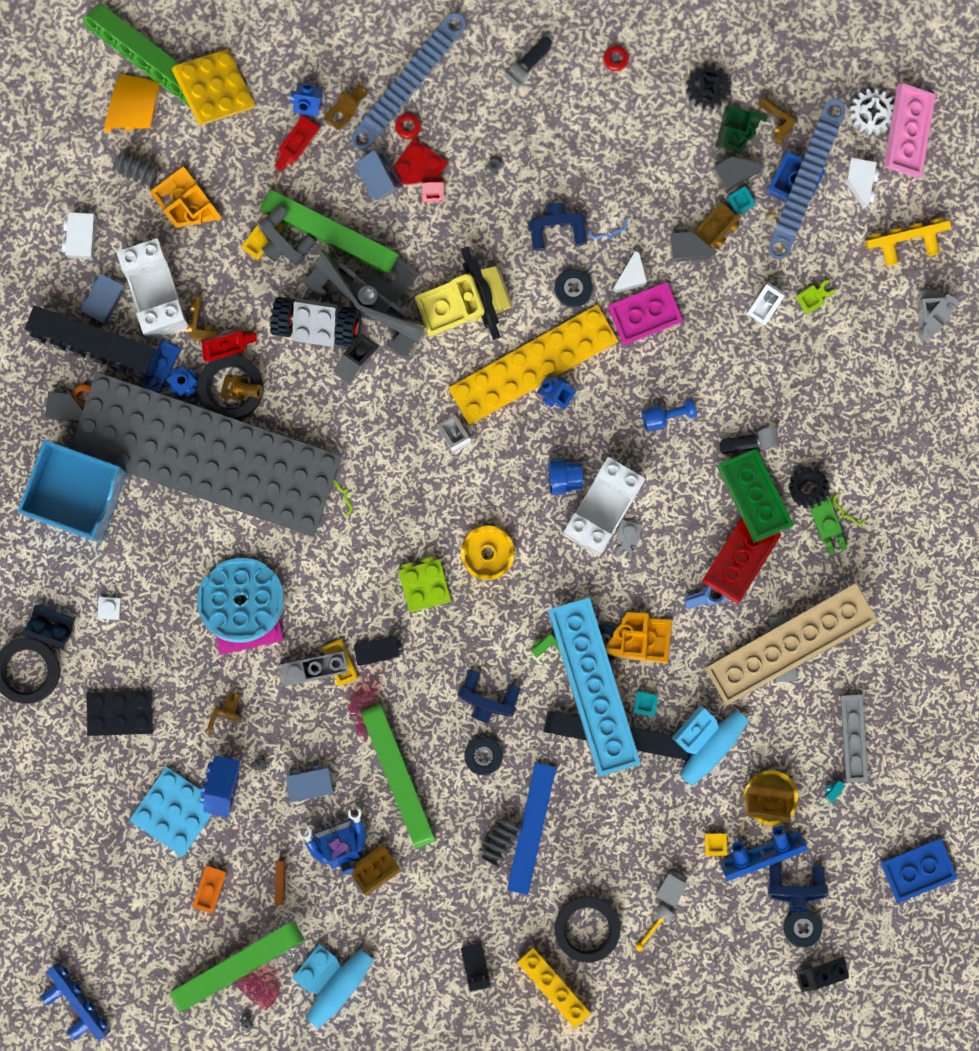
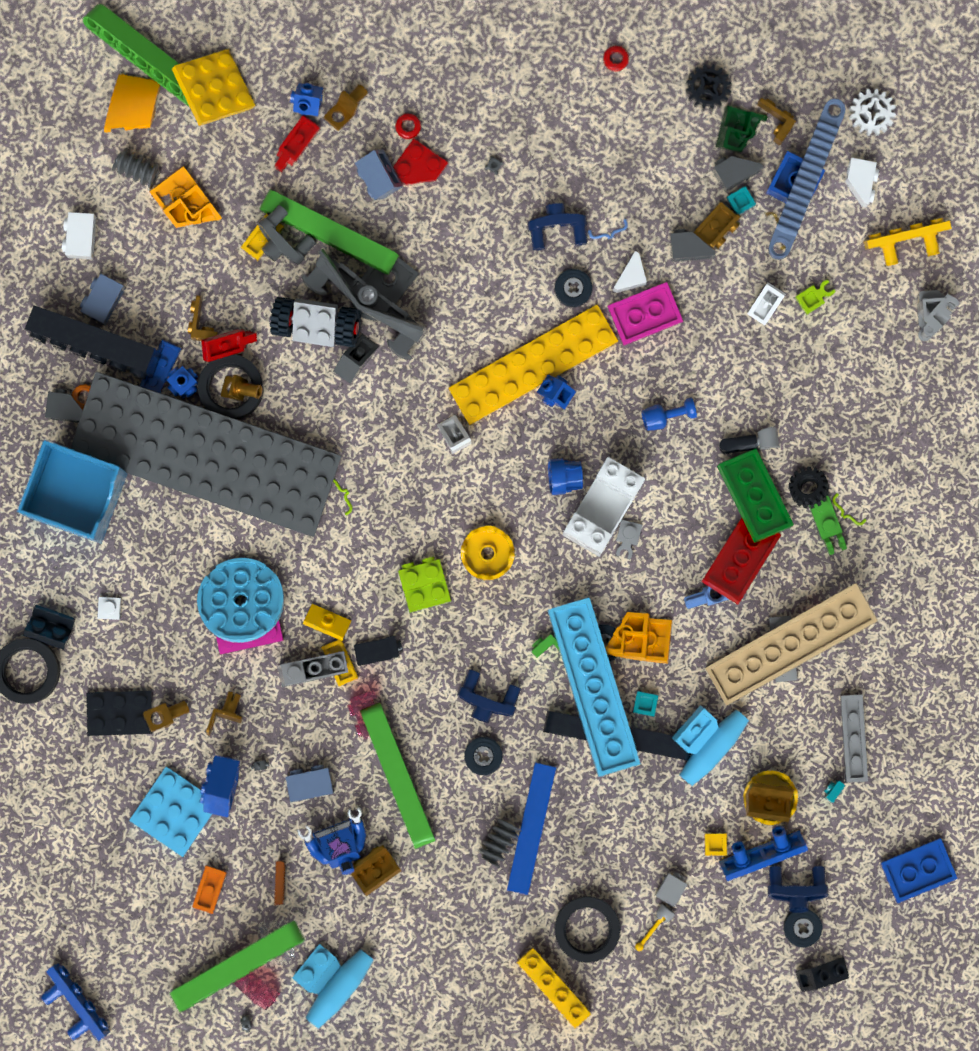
(153, 289): white piece -> none
(166, 714): none -> pearl gold bracket
(327, 622): none -> yellow plate
(408, 81): sand blue gear -> none
(432, 190): plate -> none
(466, 299): light yellow piece -> none
(475, 967): black bracket -> none
(520, 72): piece -> none
(909, 130): bright pink plate -> none

